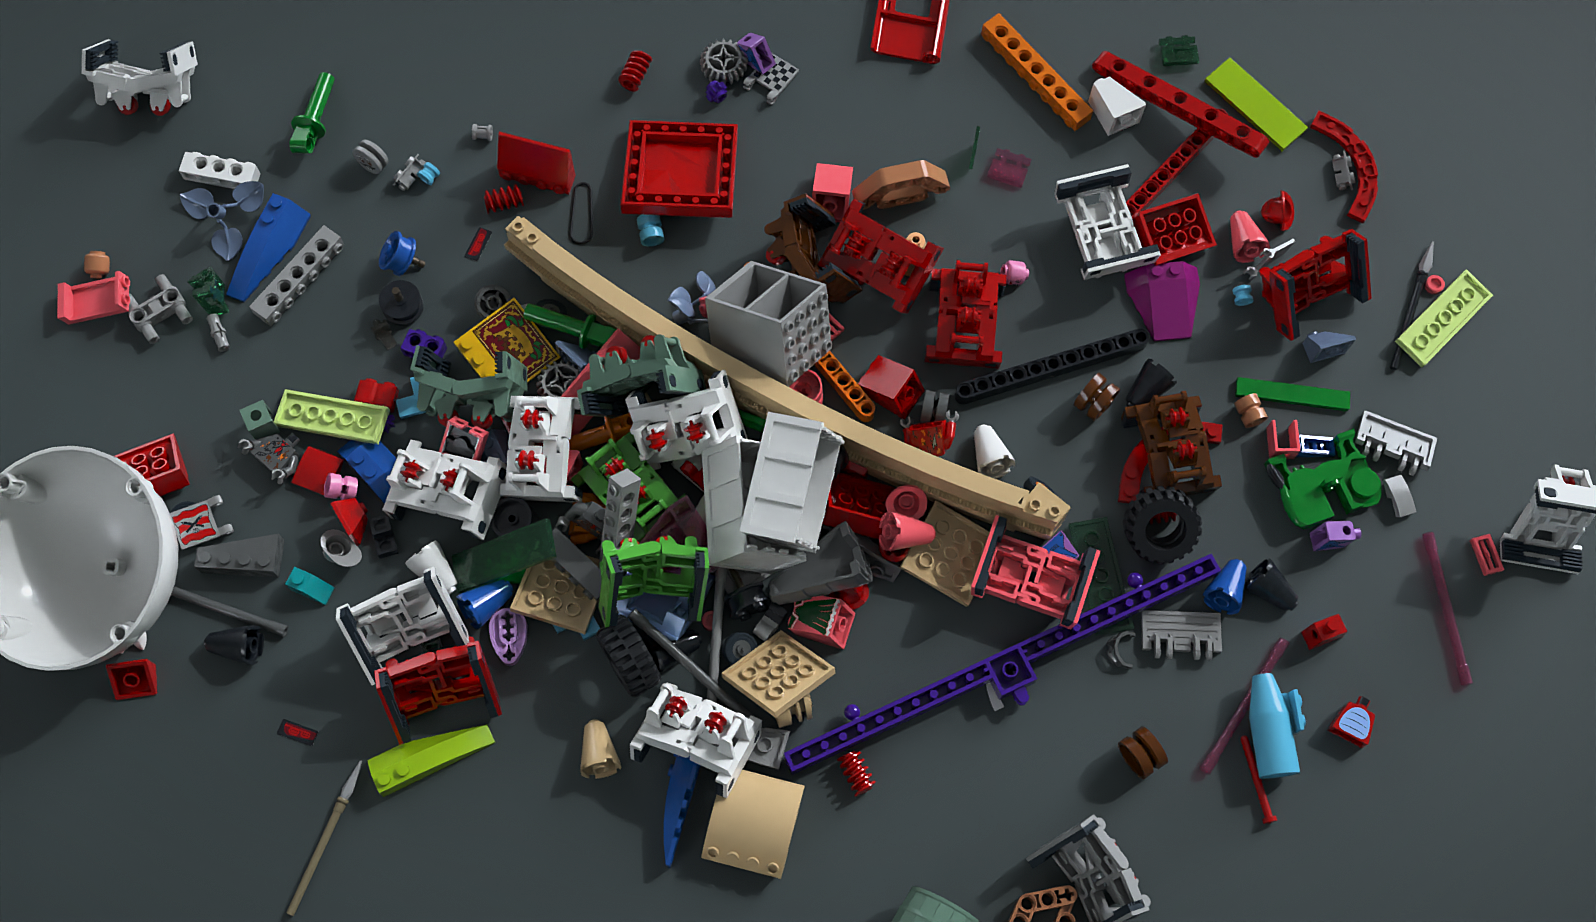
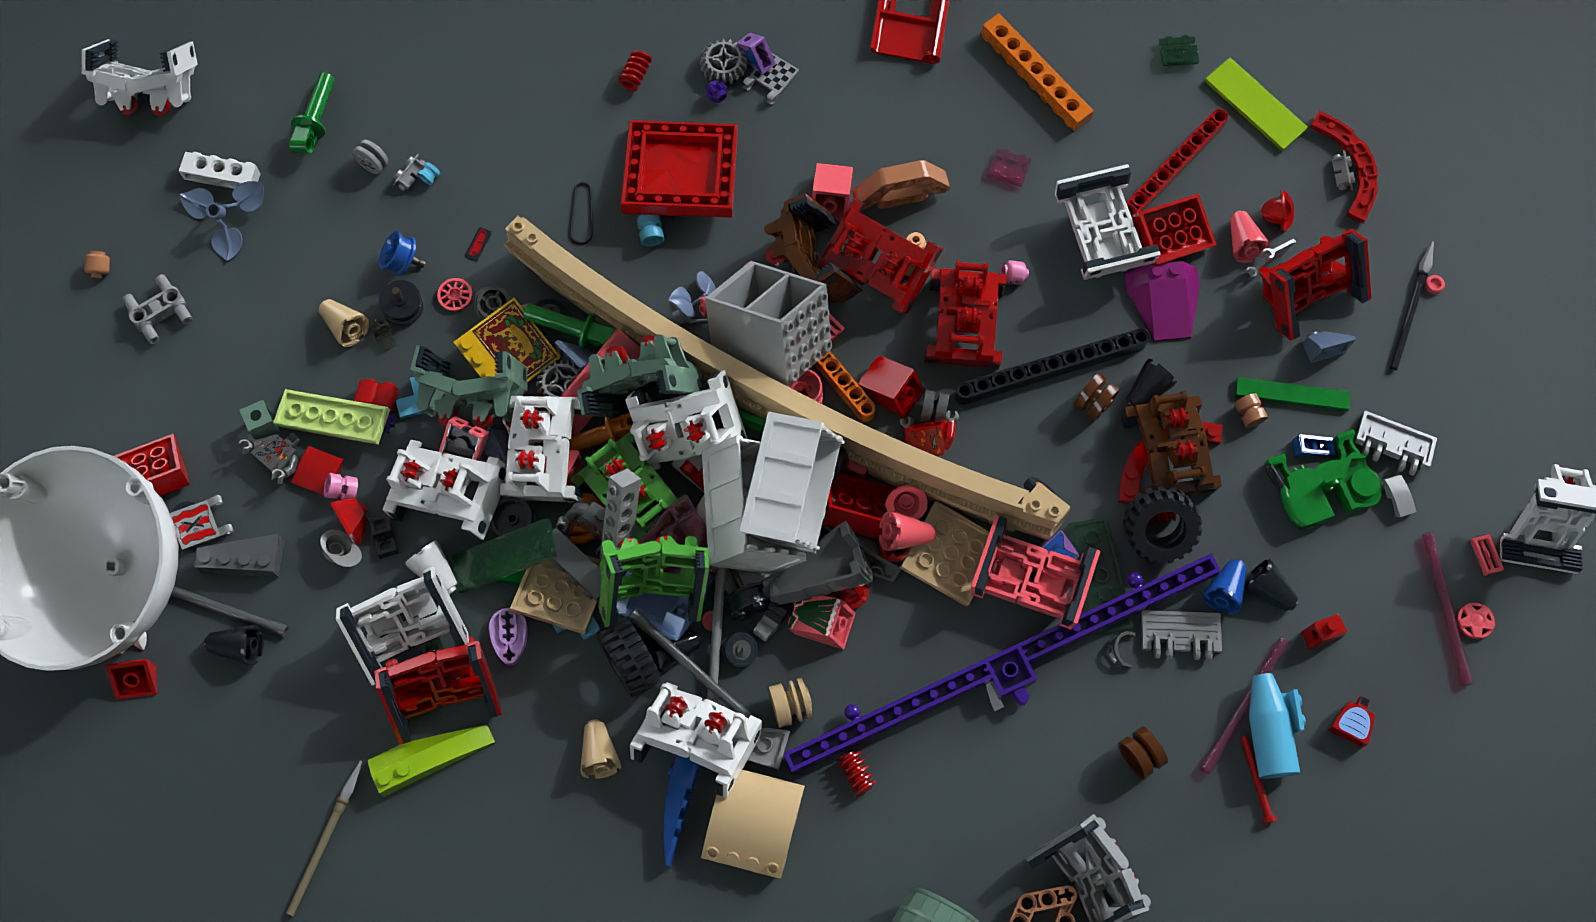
(93, 299): coral panel -> none
(207, 285): clear green tile -> none
(218, 332): light grey pin -> none
(268, 243): blue wedge -> none
(297, 266): light grey brick -> none
(297, 732): sticker -> none
(309, 586): teal slope -> none
(343, 322): none -> tan cone
(371, 464): blue wedge -> none
(425, 341): dark purple brick -> none
(454, 294): none -> coral wheel
(482, 132): light grey bush -> none
(484, 601): blue cone -> none
(503, 198): red piece -> none
(535, 163): red slope -> none
(778, 673): tan plate -> none
(974, 147): clear green piece -> none
(991, 453): white cone -> none
(1115, 105): white slope -> none
(1190, 108): red beam -> none
(1243, 295): medium azure wheel -> none
(1293, 440): coral piece -> none
(1334, 535): medium lavender torso -> none
(1443, 318): yellowish green tile -> none
(1475, 620): none -> coral wheel

